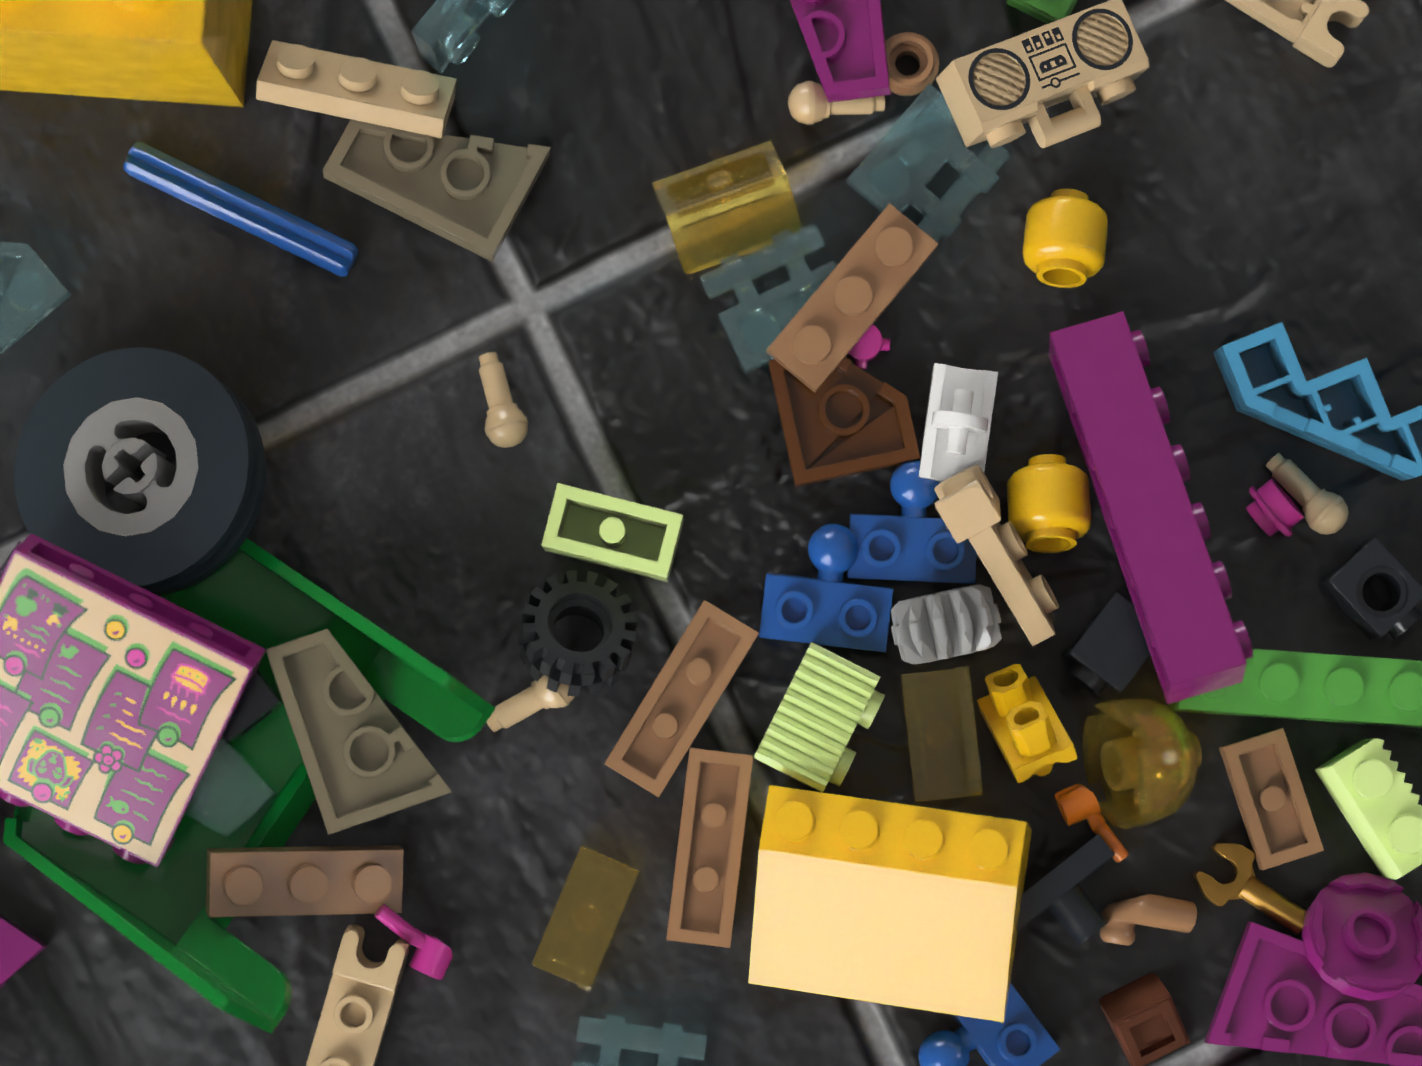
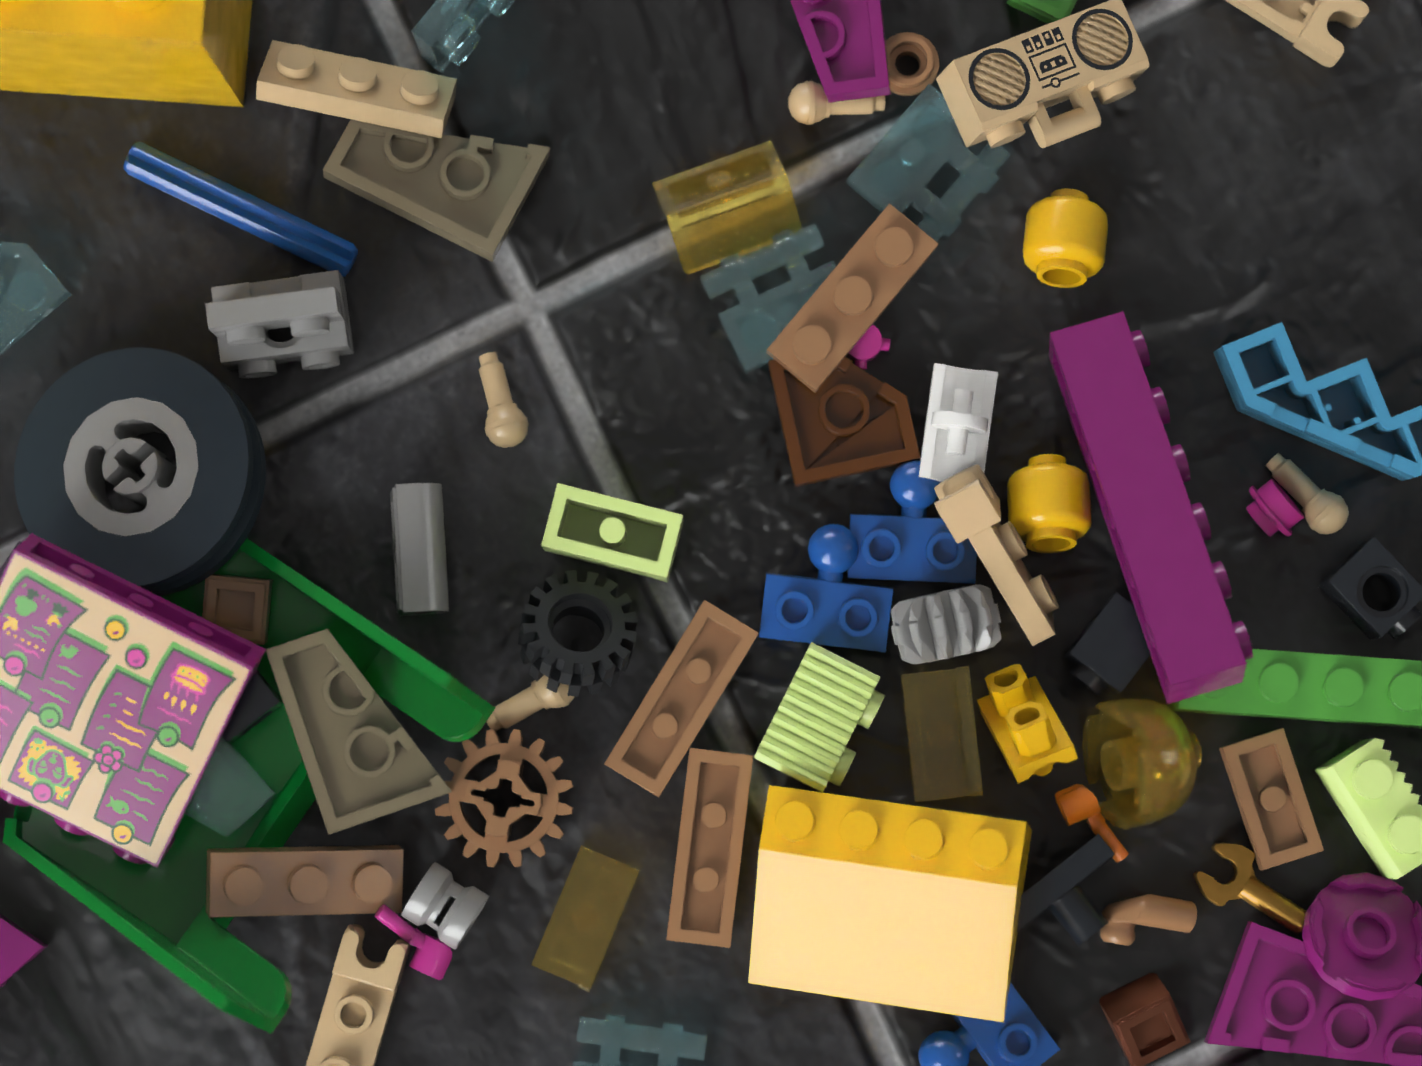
(239, 605): none -> medium nougat tile
(308, 304): none -> light grey brick
(419, 549): none -> light grey brick
(432, 898): none -> light grey wheel
(497, 827): none -> medium nougat gear

